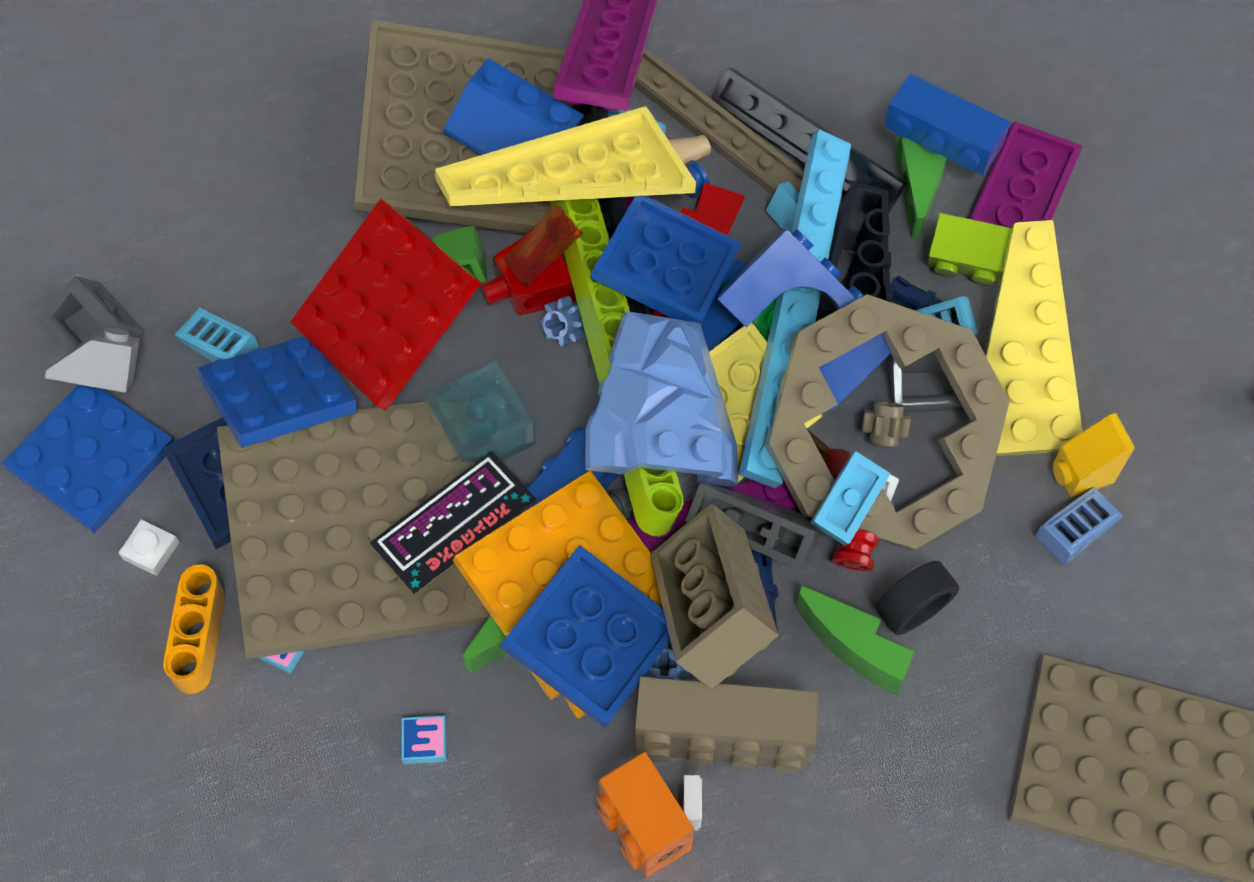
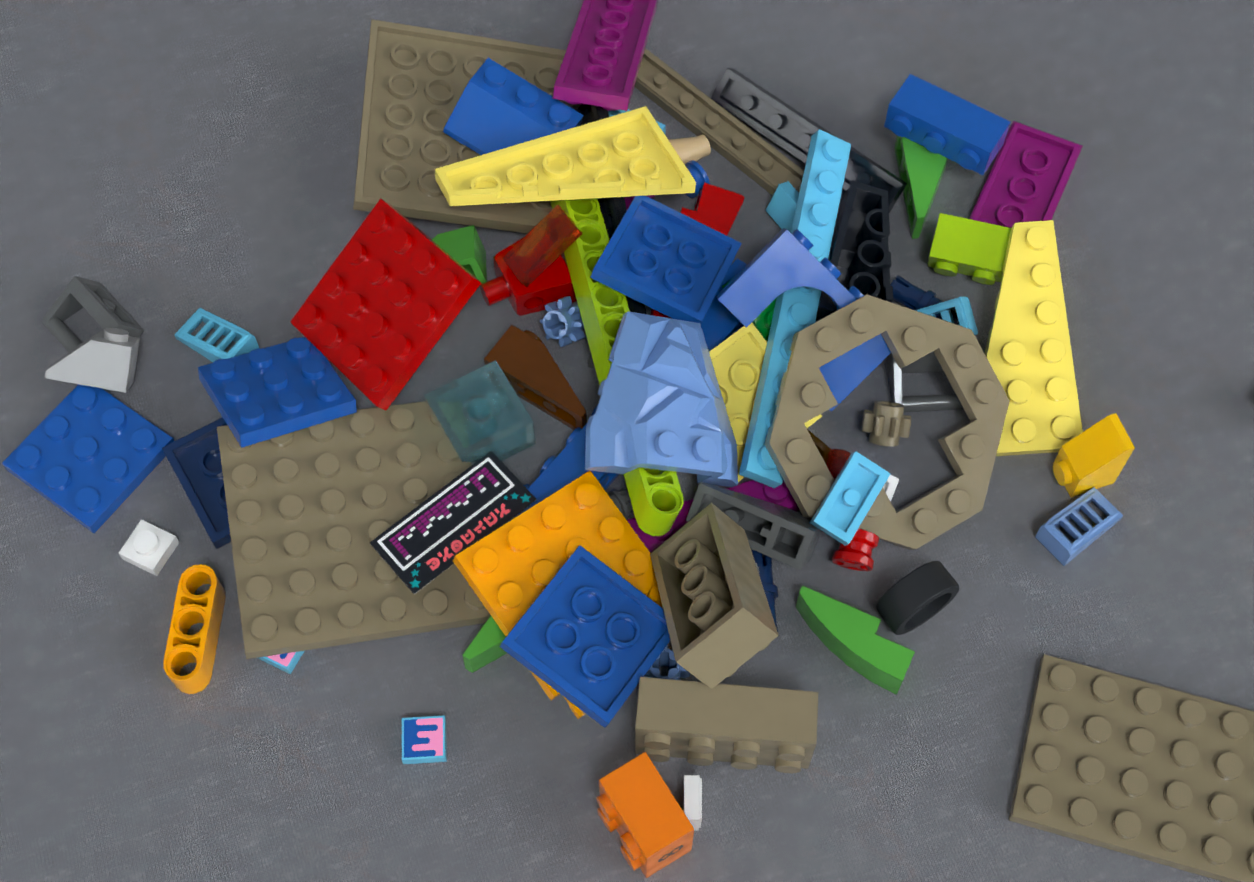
(537, 376): none -> reddish brown slope

